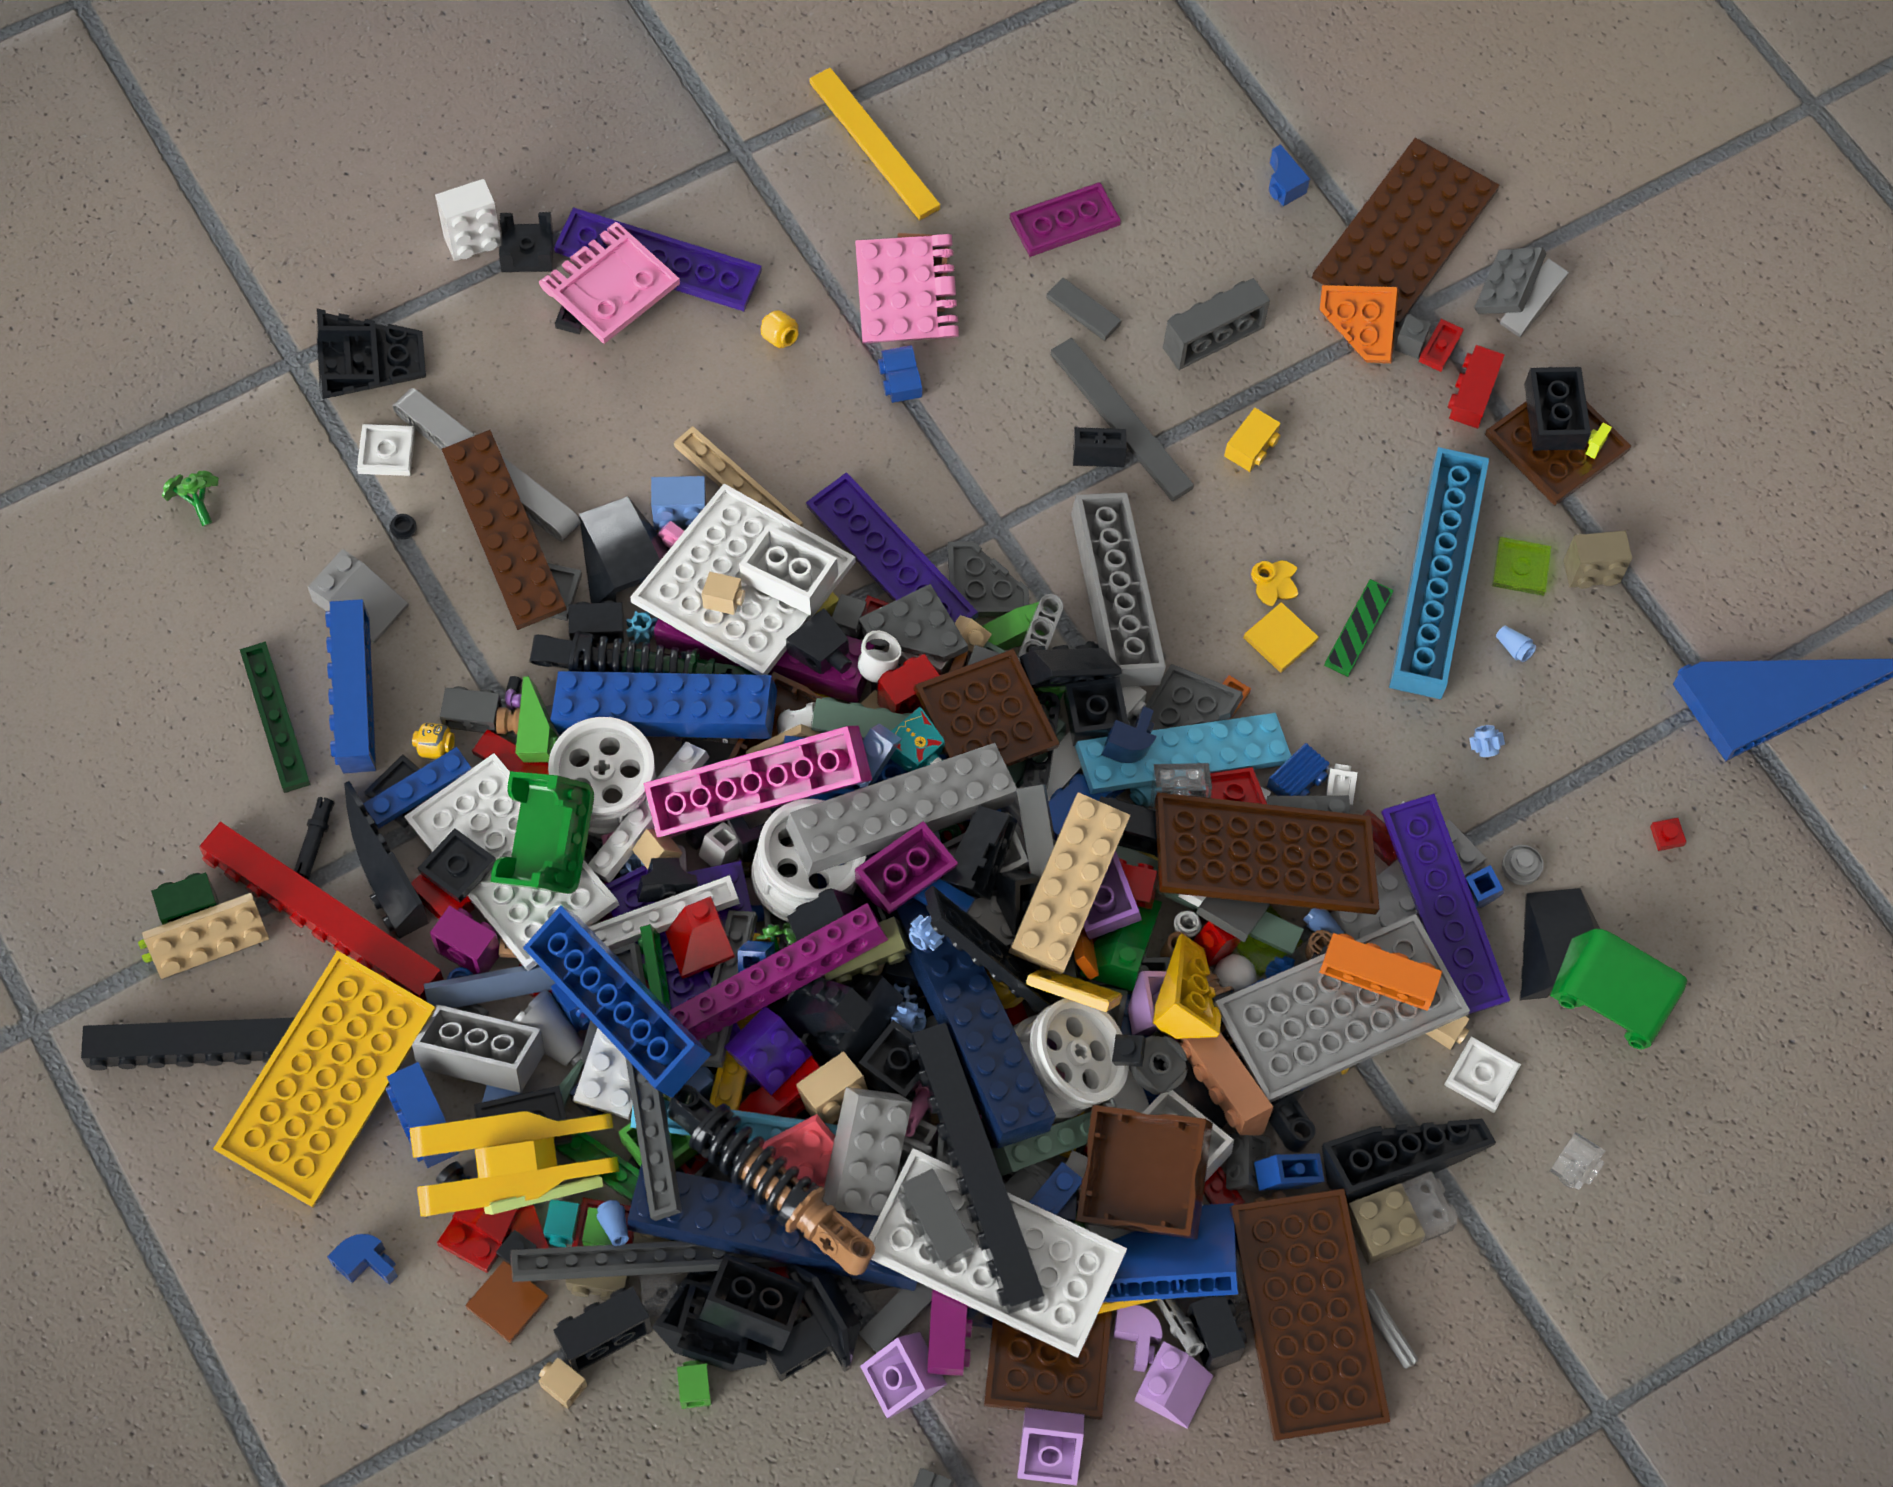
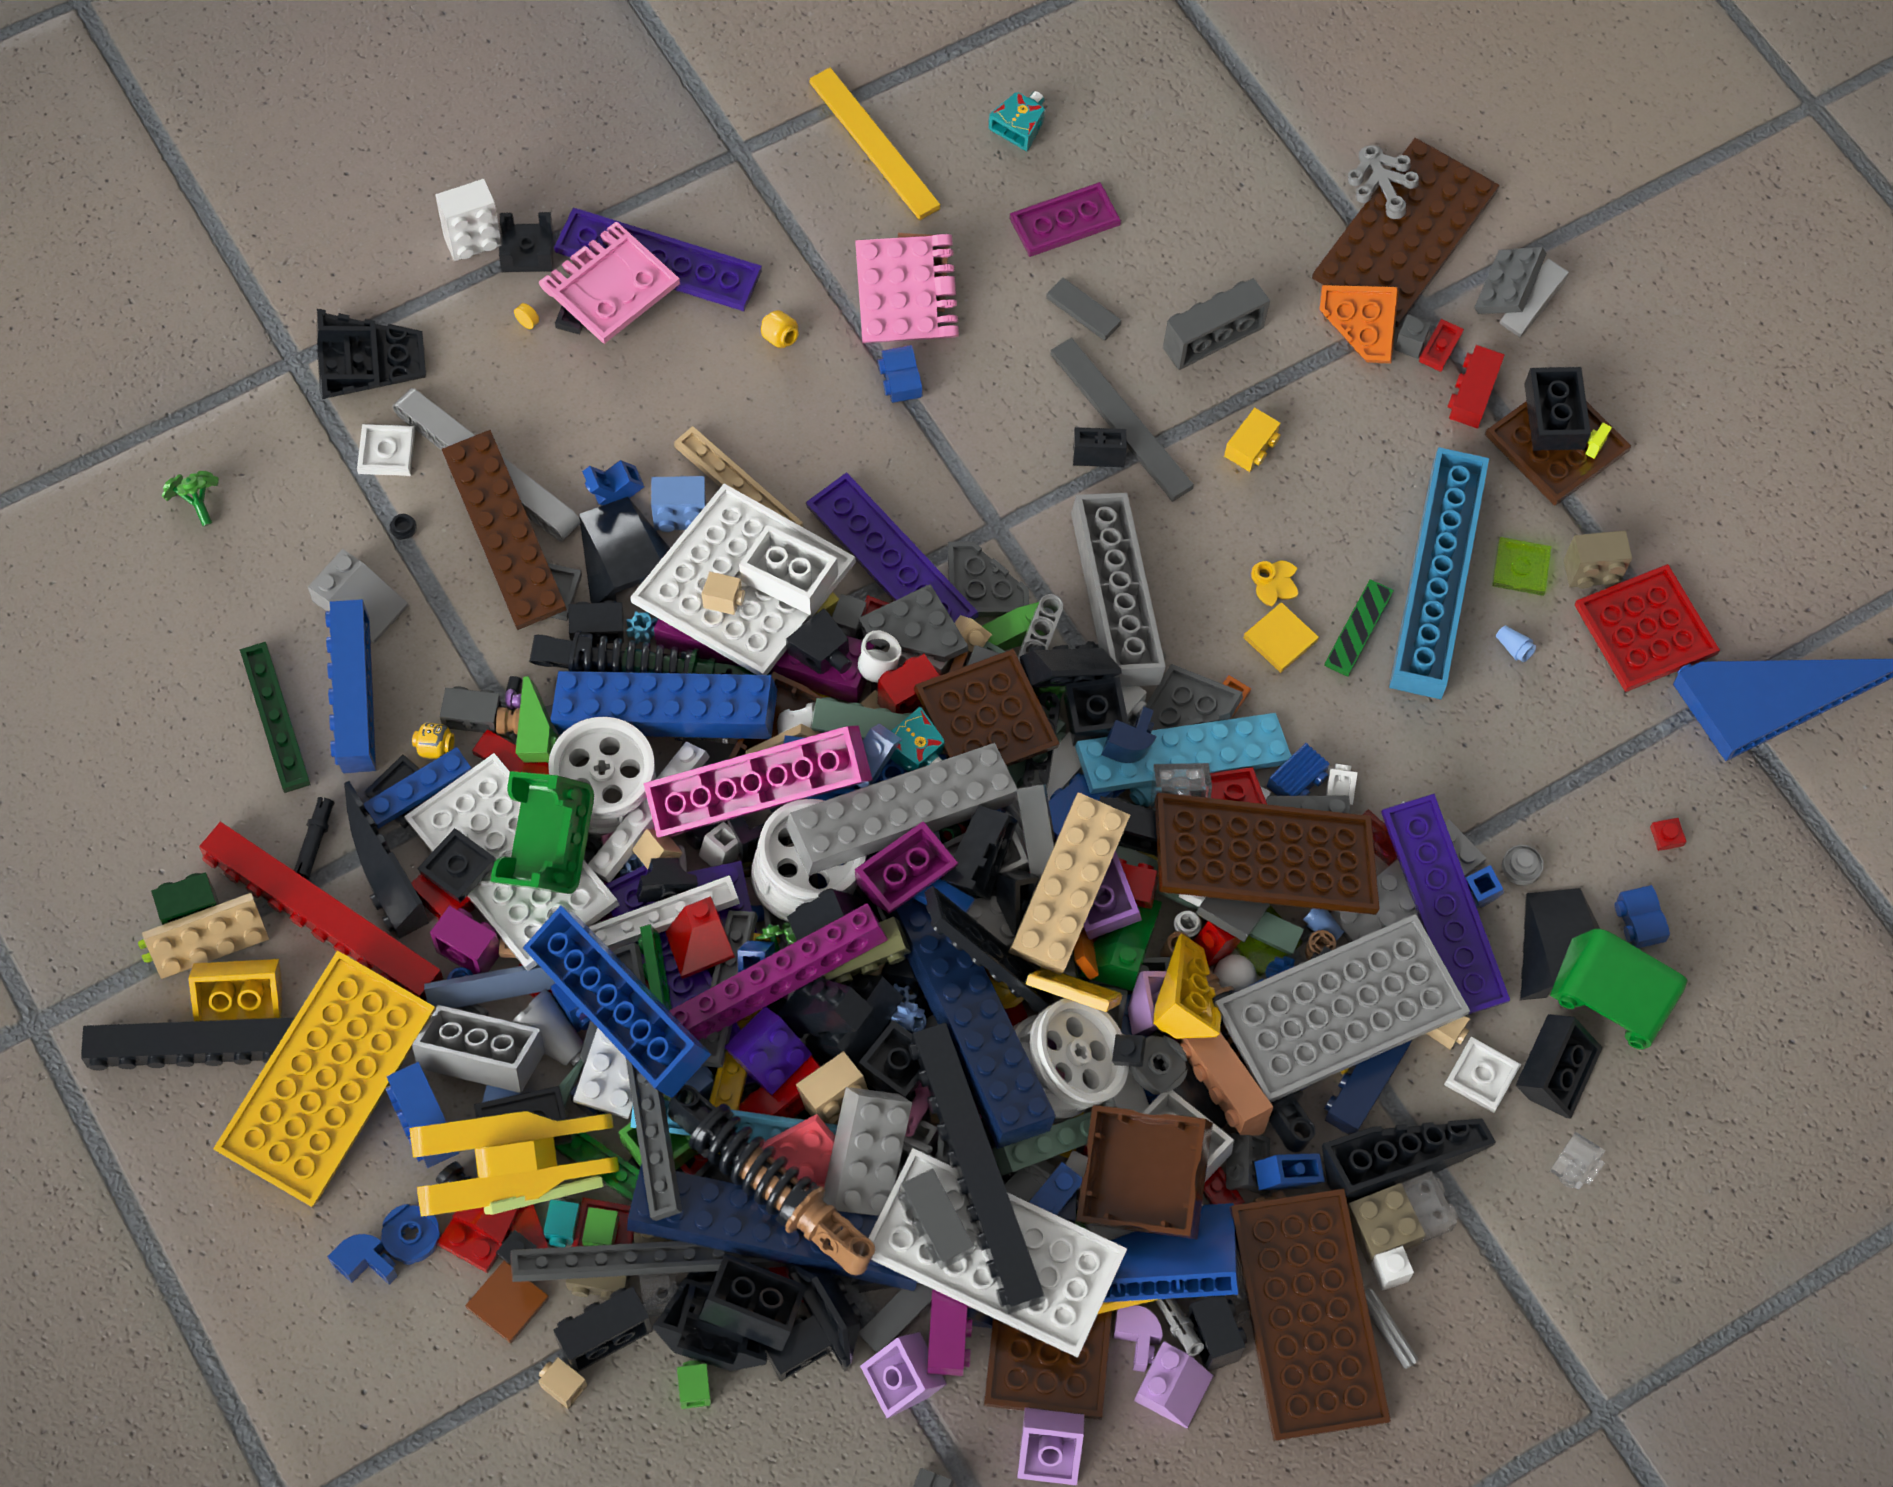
(236, 990): none -> yellow slope
(409, 1250): none -> blue plate
(526, 316): none -> yellow tile
(613, 484): none -> blue brick
(613, 1221): medium blue cone -> none
(670, 534): bright pink plate -> none
(923, 934): light blue gear -> none
(1019, 119): none -> teal torso
(1289, 179): blue arch -> none
(1362, 1089): none -> dark blue brick
(1373, 157): none -> light grey plant
(1380, 971): orange brick -> none
(1392, 1268): none -> white brick
(1487, 741): light blue gear -> none
(1559, 1065): none -> black slope
(1642, 917): none -> blue brick
(1646, 627): none -> red plate

